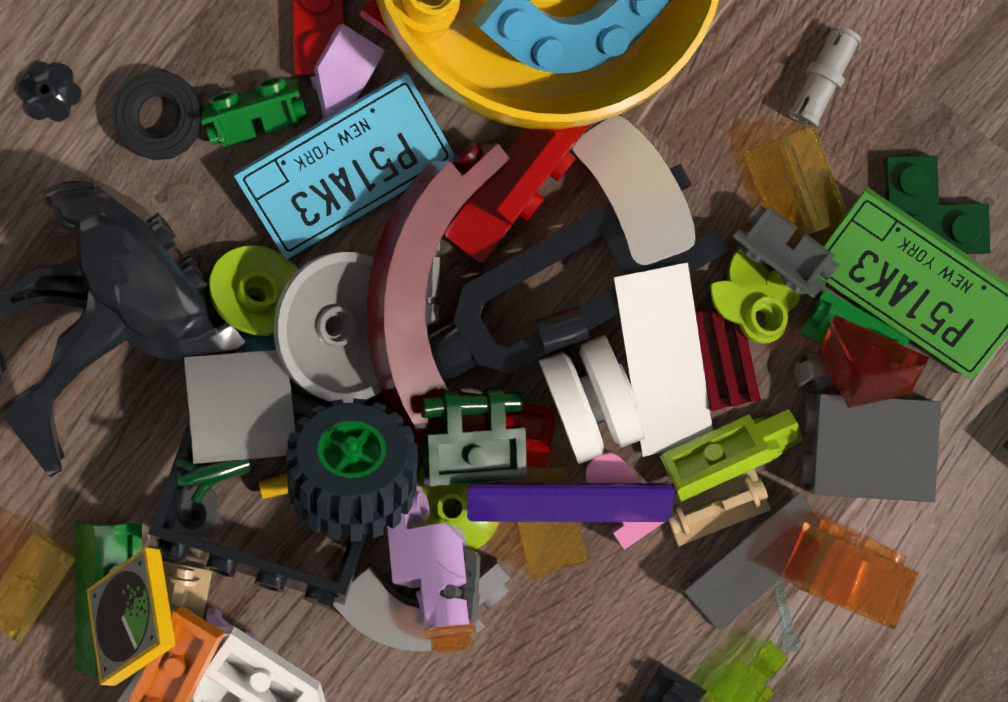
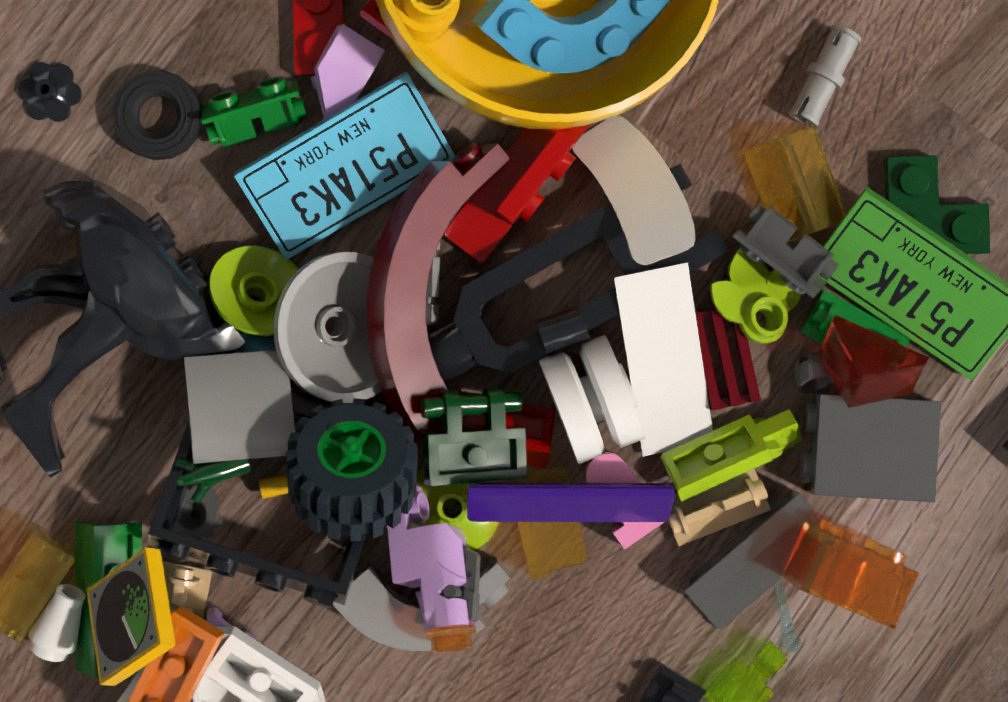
(58, 625): none -> white cone

